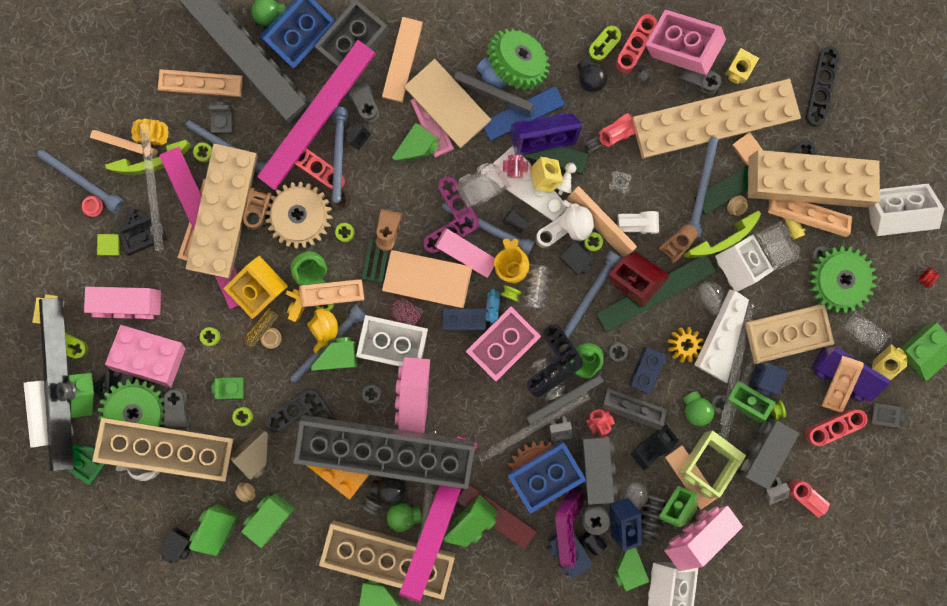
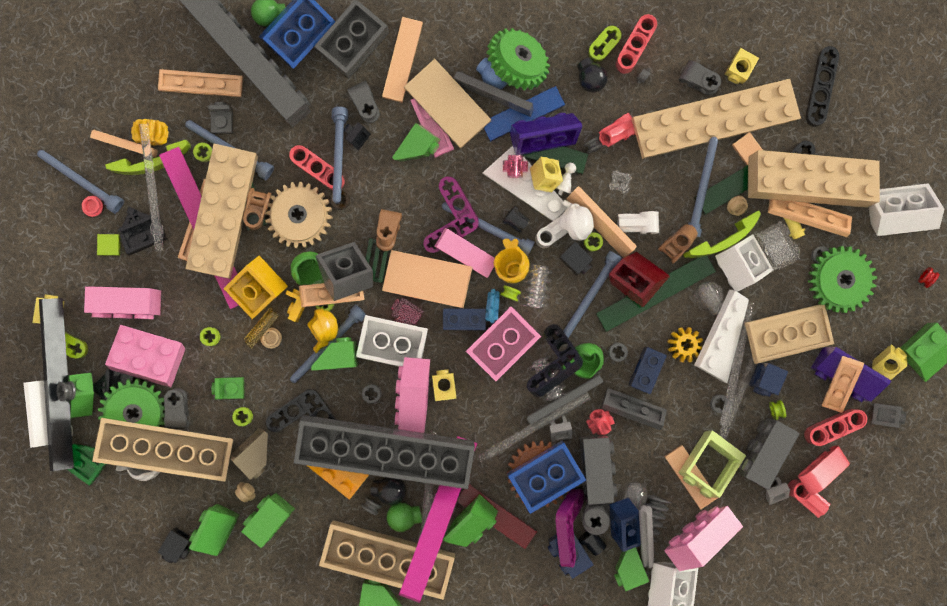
(316, 114): dark pink tile -> none
(340, 237): lime bush -> none
(345, 271): none -> dark grey slope
(440, 394): none -> light yellow brick
(483, 185): clear brick -> none
(646, 536): none -> light grey axle
(654, 446): black slope -> none
(680, 507): bright green slope -> none
(686, 42): bright pink brick -> none
(698, 410): bright green piece -> none
(751, 402): bright green slope -> none
(823, 470): none -> coral beam
(863, 332): clear brick -> none

